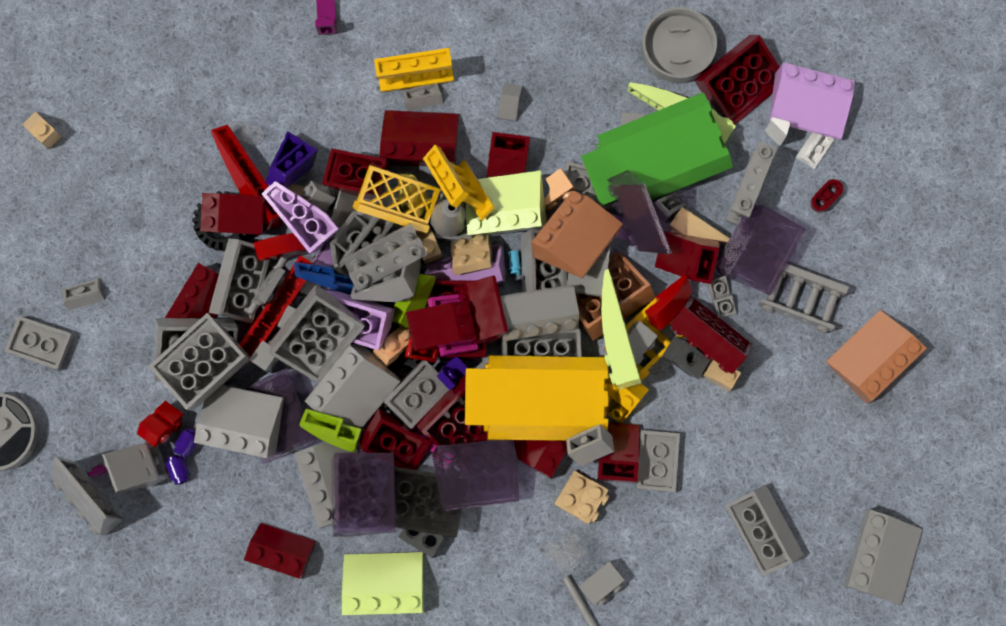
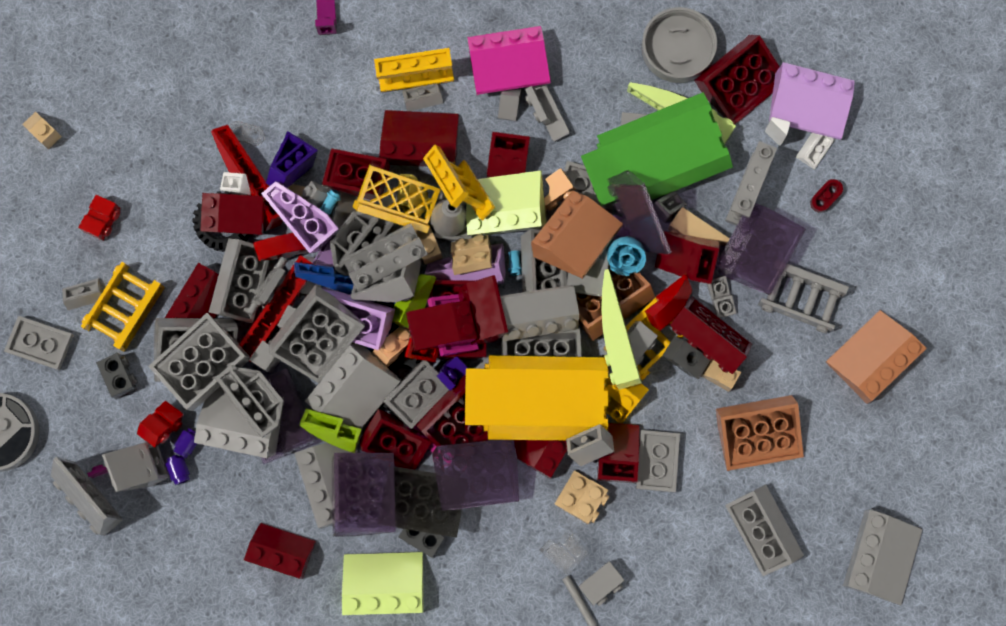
(100, 218): none -> red brick
(113, 378): none -> dark grey brick
(131, 323): none -> yellow fence
(235, 183): none -> white slope
(252, 397): none -> light grey wedge
(330, 201): none -> medium azure pin
(508, 60): none -> dark pink slope
(547, 111): none -> light grey bracket
(626, 256): none -> medium azure cylinder
(760, 432): none -> nougat slope

